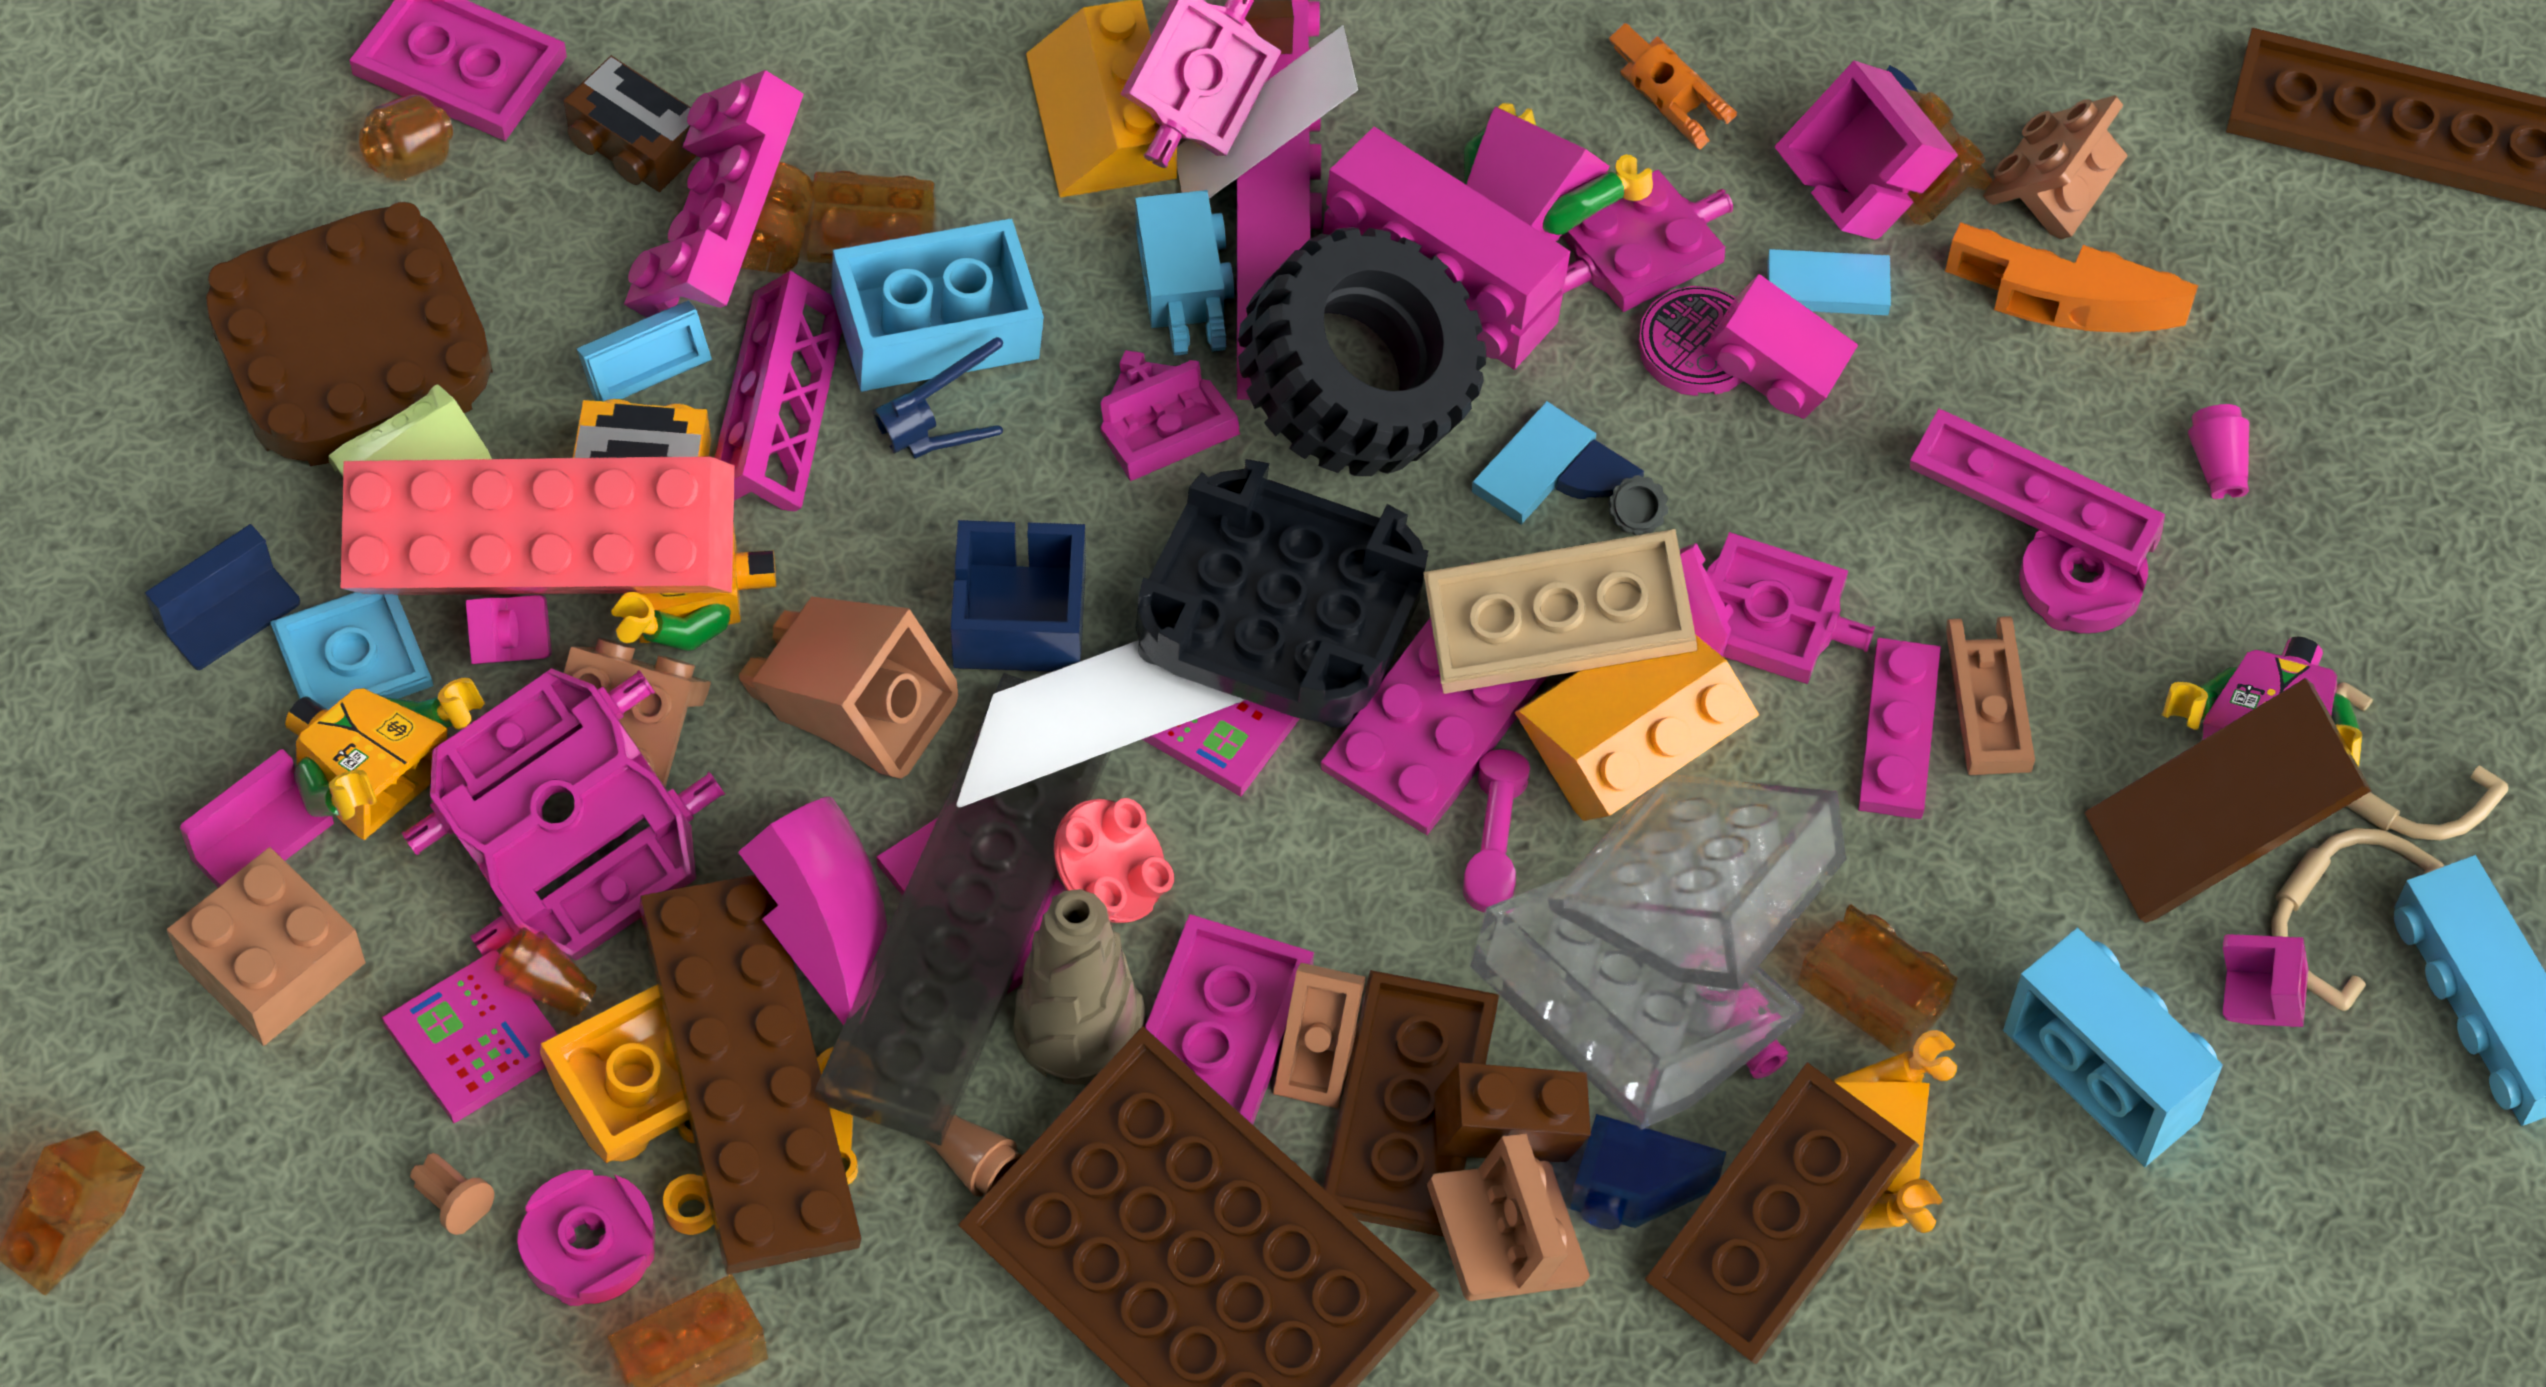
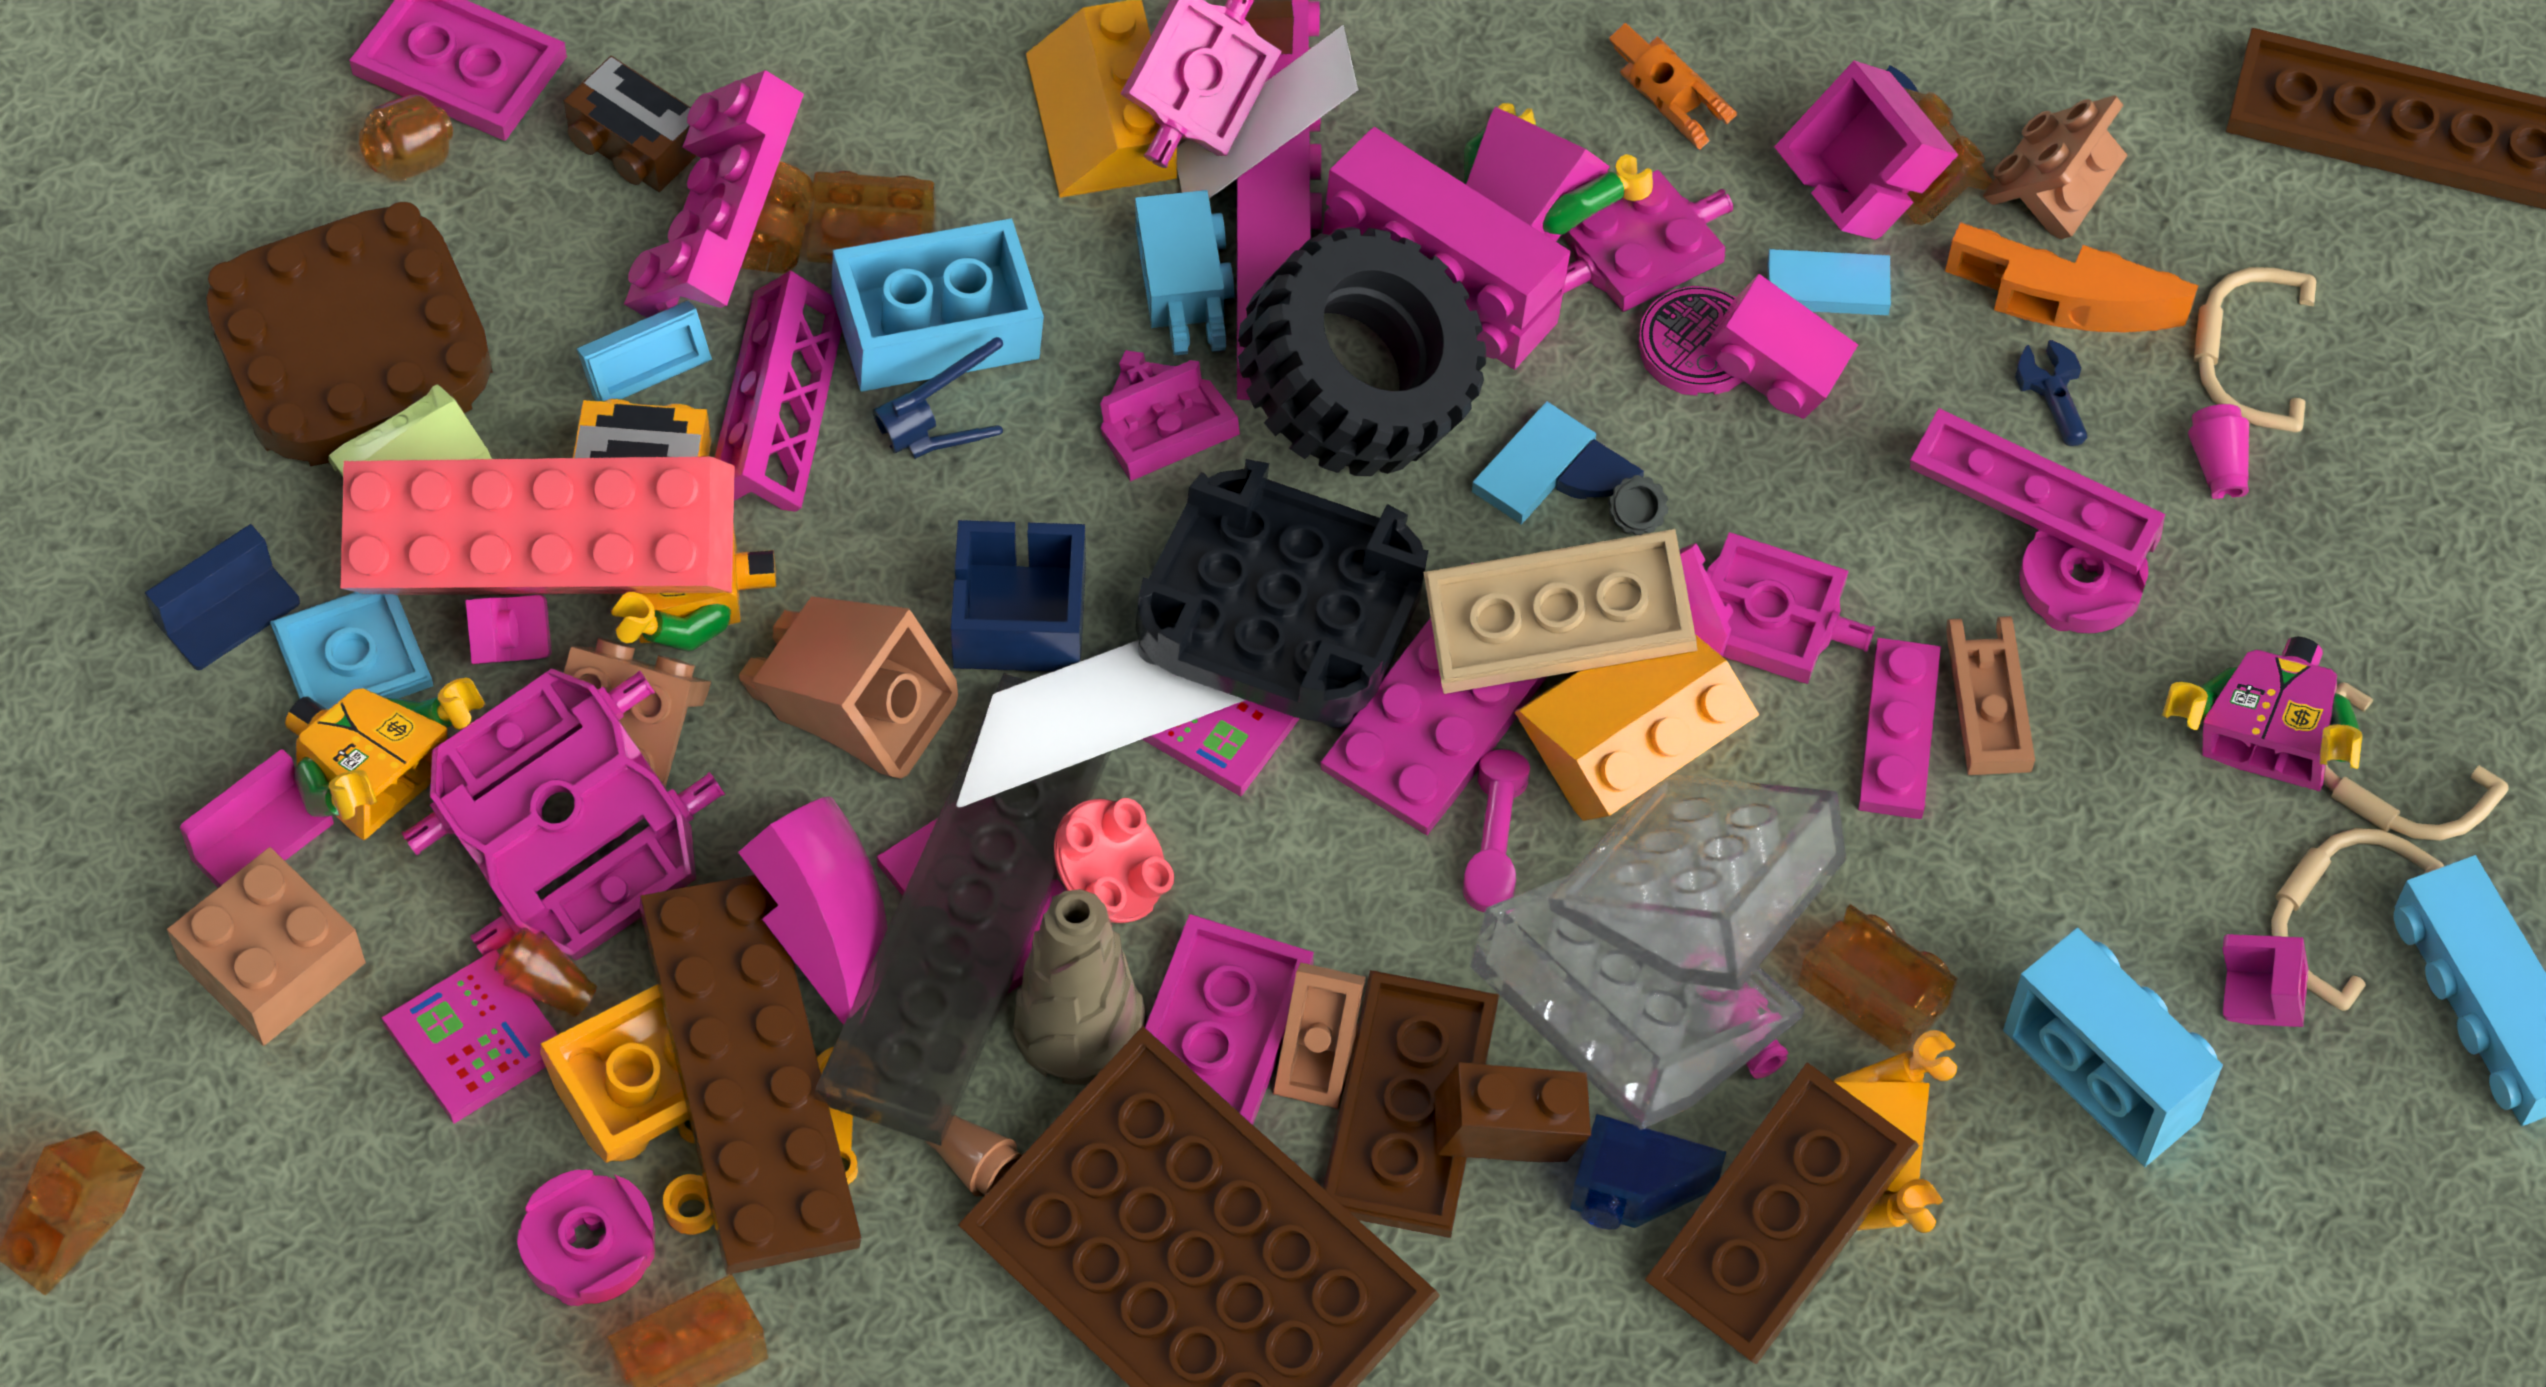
(459, 1199): nougat piece -> none
(1508, 1225): nougat bracket -> none
(2055, 388): none -> dark blue bar
(2209, 335): none -> tan piece
(2227, 801): reddish brown tile -> none

